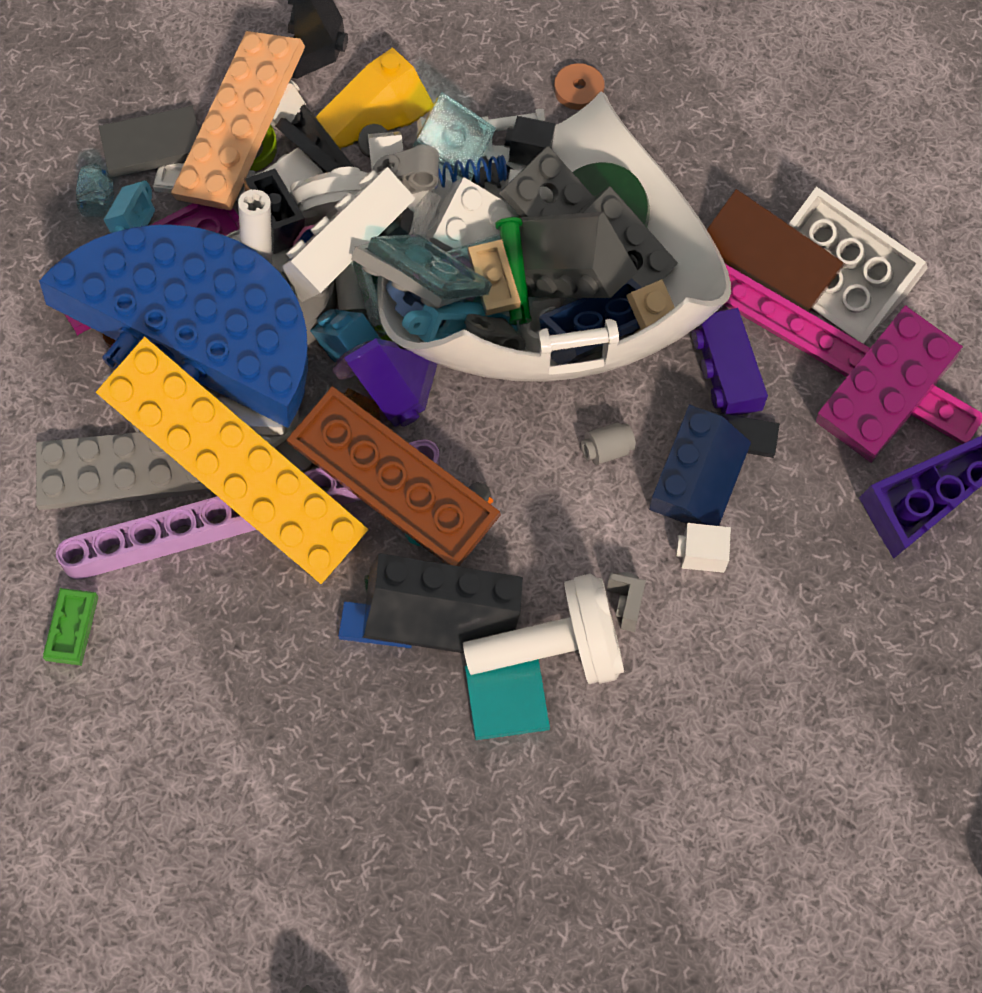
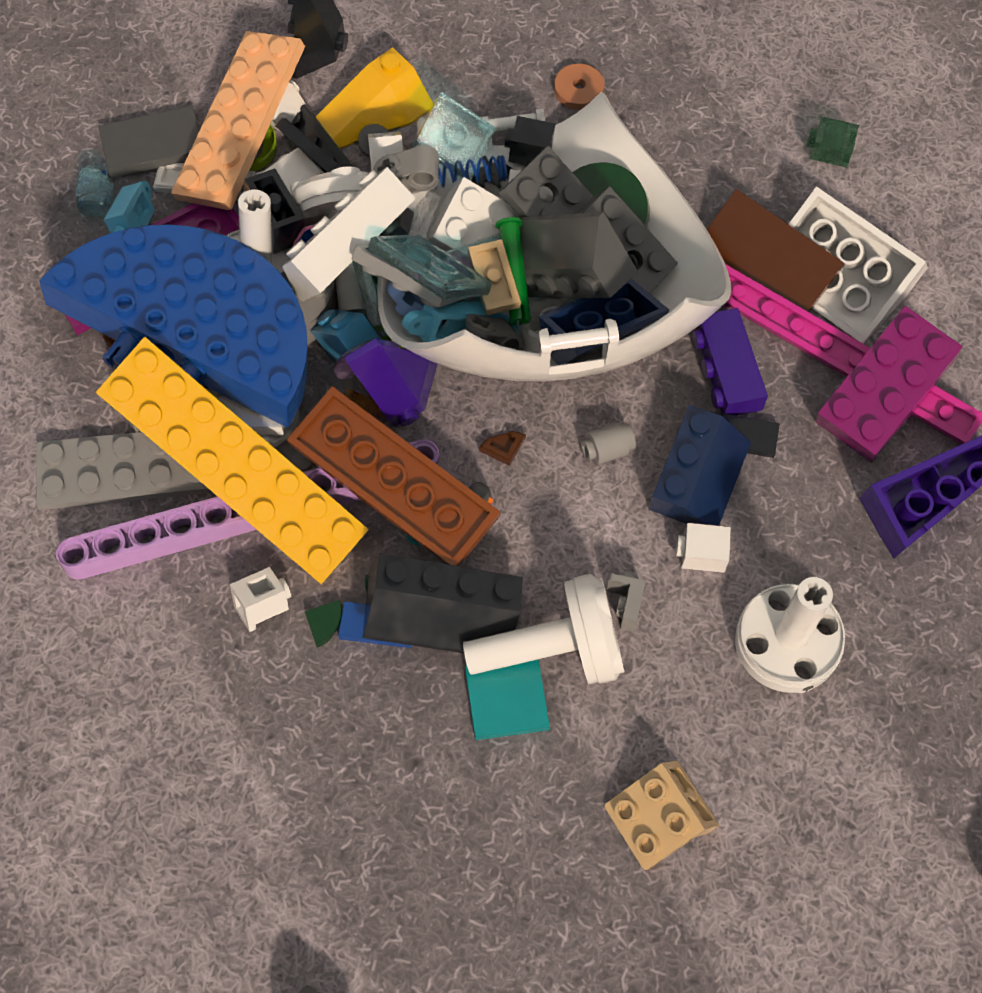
(70, 626): bright green plate -> none
(259, 597): none -> white brick
(324, 621): none -> dark green tile
(503, 446): none -> reddish brown tile
(650, 303): tan bracket -> none
(660, 813): none -> tan bracket
(791, 636): none -> white piece
(832, 141): none -> clear green brick

